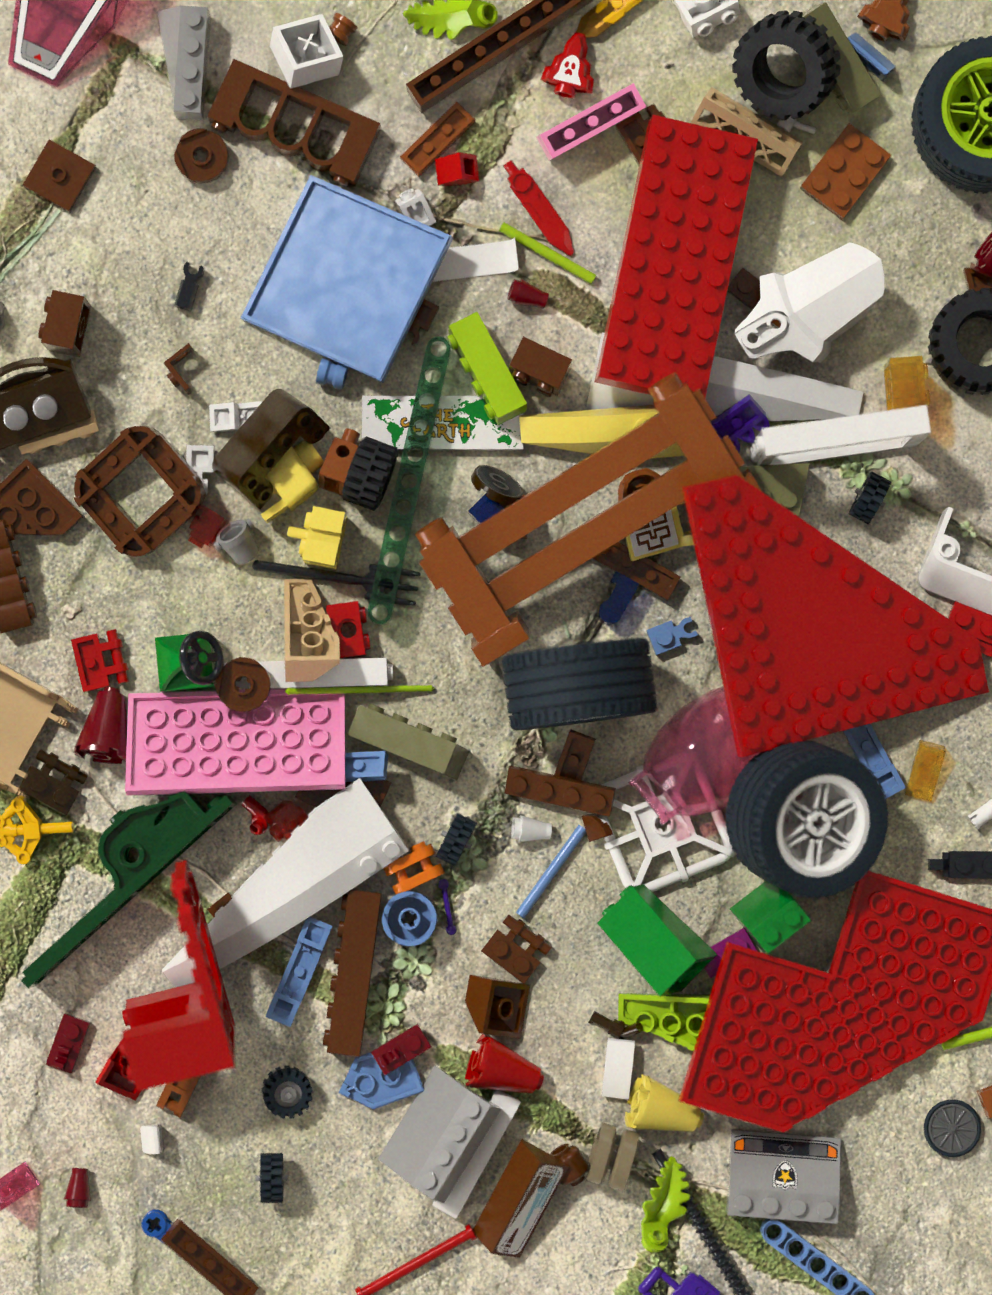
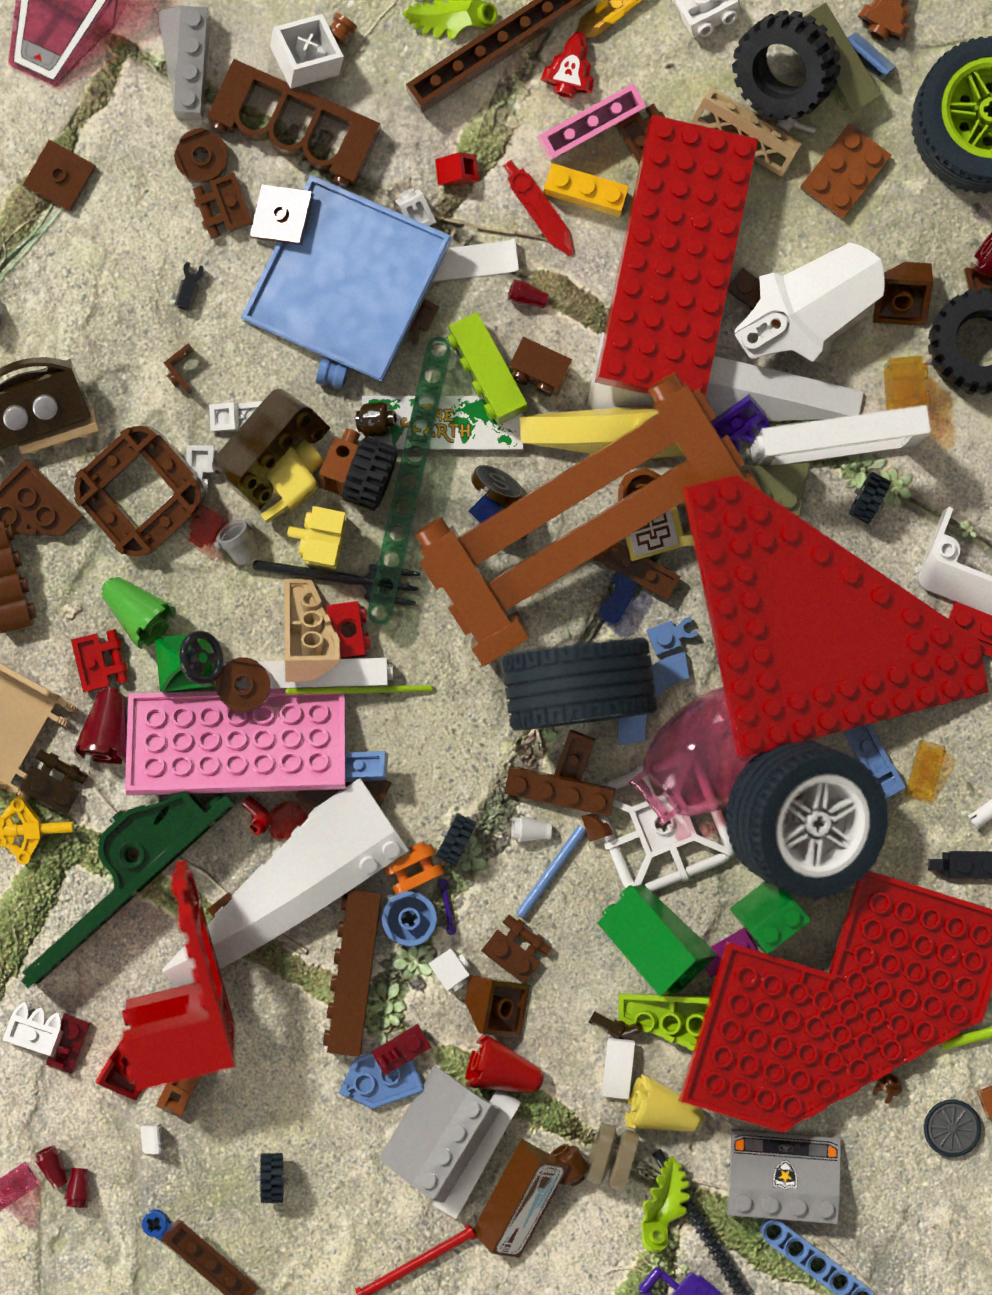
(32, 1032): none -> white plate
(52, 1166): none -> dark red cone
(65, 323): reddish brown brick -> none
(137, 610): none -> bright green cone
(230, 203): none -> reddish brown plate
(282, 215): none -> plate
(287, 1092): black wheel -> none
(299, 971): medium blue slope -> none
(376, 419): none -> dark brown head
(407, 741): olive wedge -> none
(437, 139): dark orange tile -> none
(451, 969): none -> white brick
(547, 253): lime bar -> none
(585, 190): none -> yellow brick
(665, 673): none -> medium blue tile
(889, 1084): none -> reddish brown plate
(905, 295): none -> reddish brown slope

